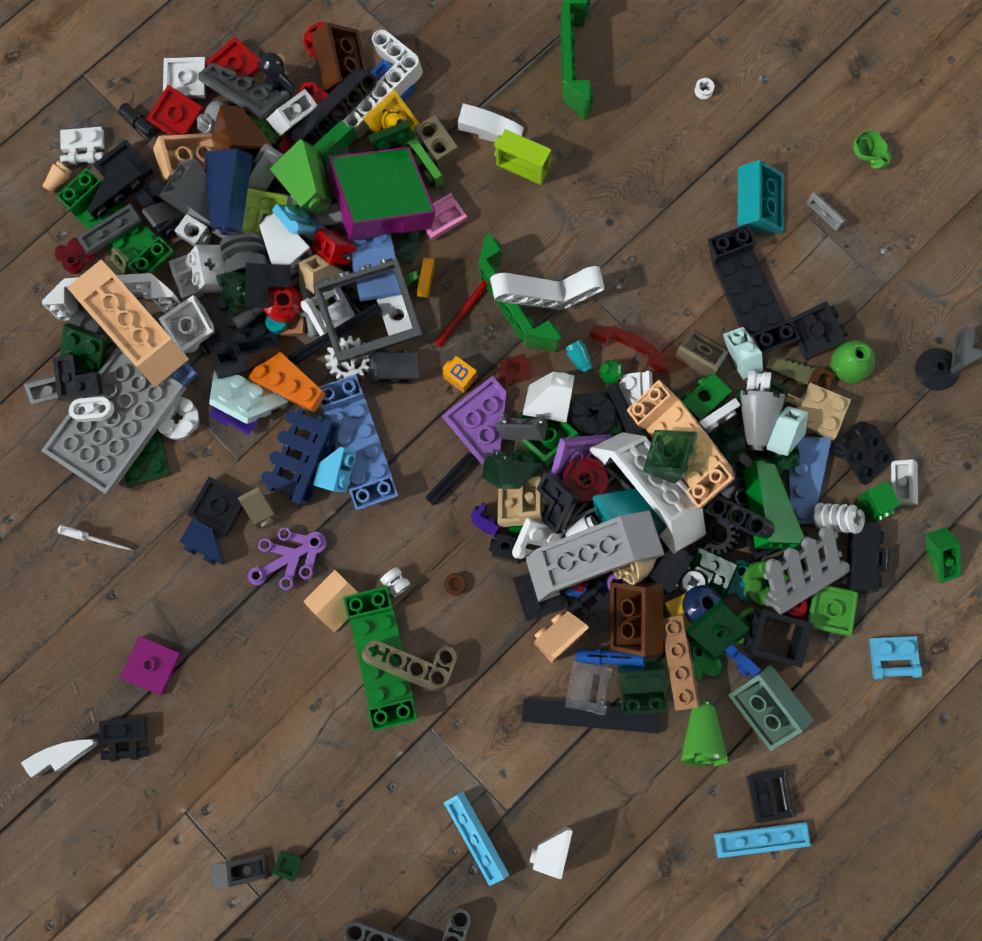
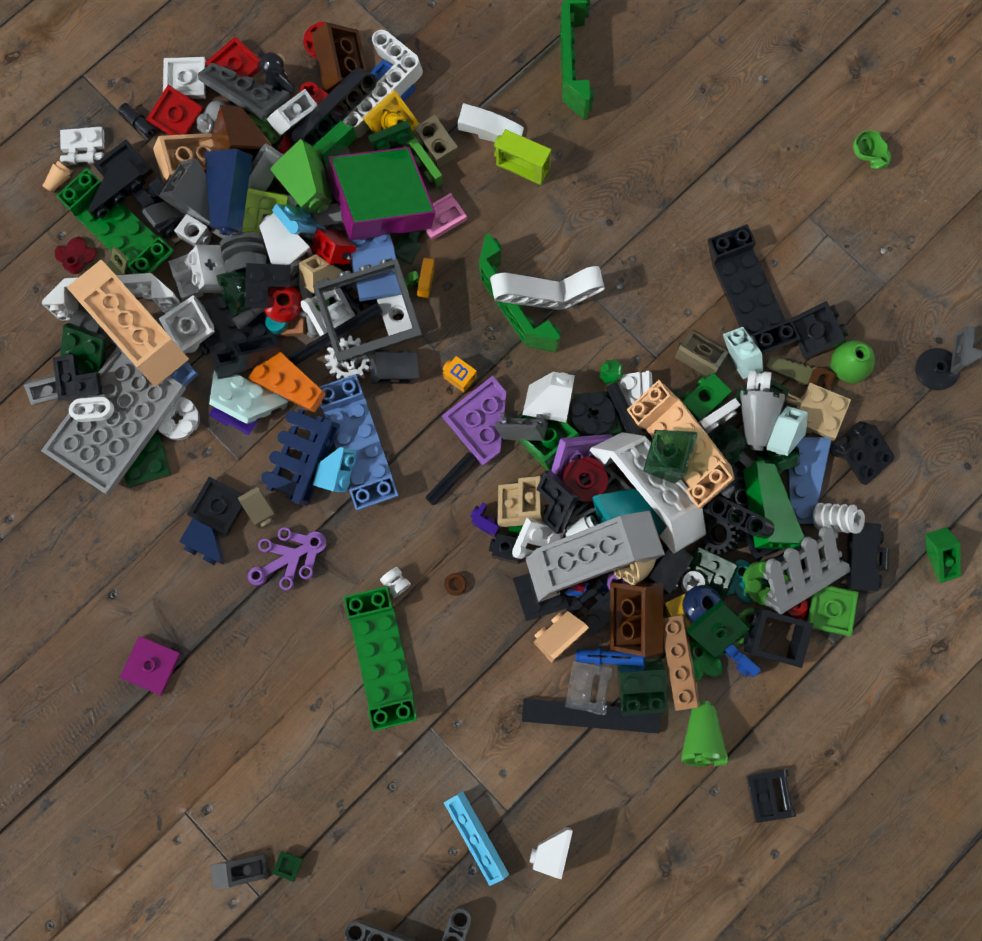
(58, 756): white slope -> none
(82, 535): white sword -> none
(109, 229): dark grey tile -> none
(120, 731): black plate -> none
(328, 600): light nougat slope -> none
(407, 660): dark tan beam -> none
(461, 314): red bar -> none
(509, 469): clear green slope -> none
(519, 361): clear red brick -> none
(579, 355): teal cone -> none
(605, 333): clear red slope -> none
(706, 93): white bush -> none
(760, 198): teal slope -> none
(762, 839): medium azure tile -> none
(771, 708): sand green slope -> none
(826, 211): light grey slope -> none
(878, 502): green brick -> none
(895, 650): medium azure plate -> none
(905, 481): white slope -> none

